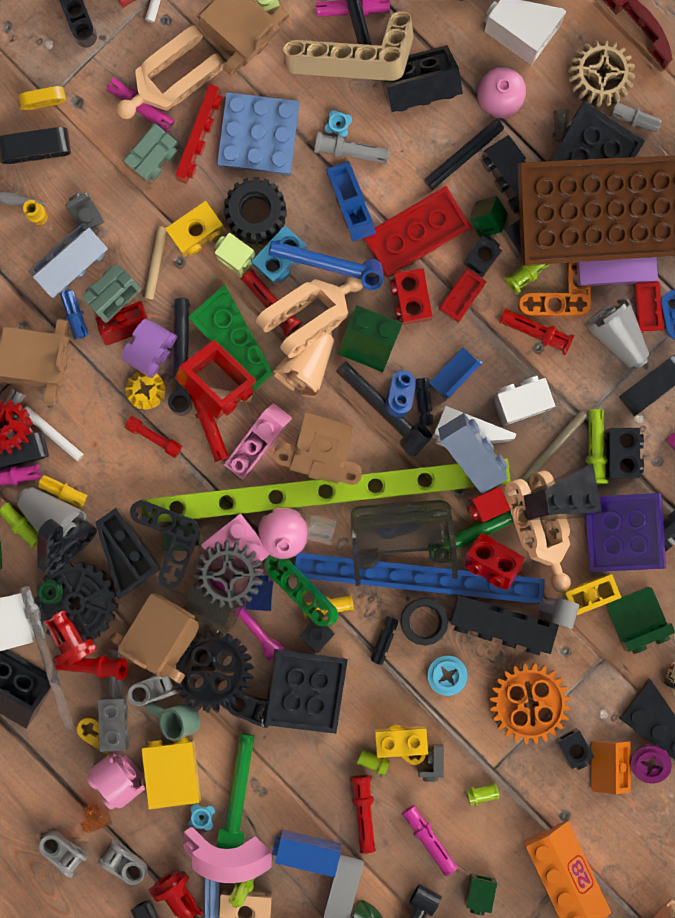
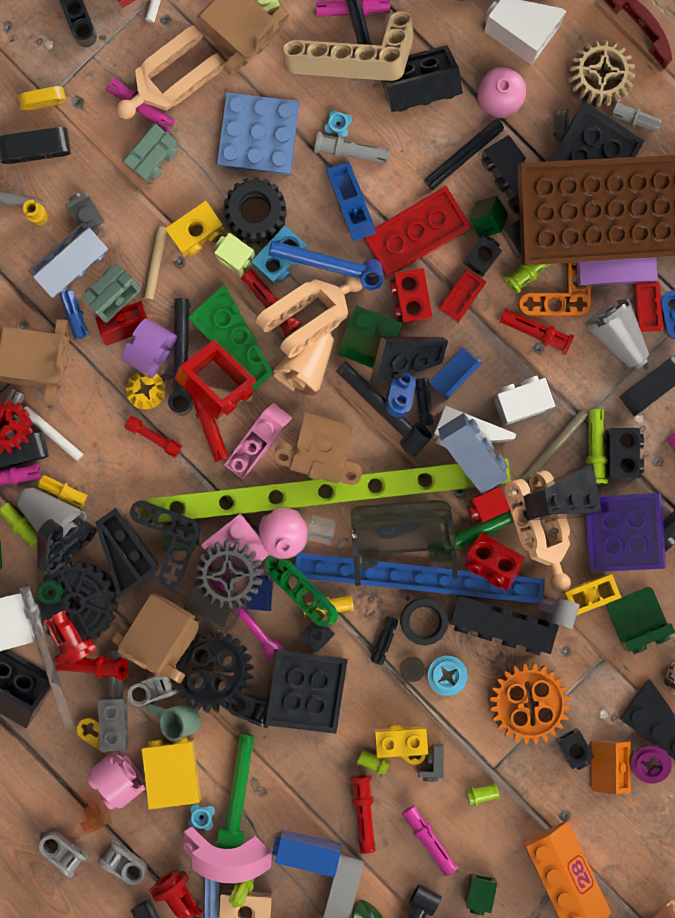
(203, 124): red plate -> none
(404, 354): none -> black wing
(412, 669): none -> clear smoke tile

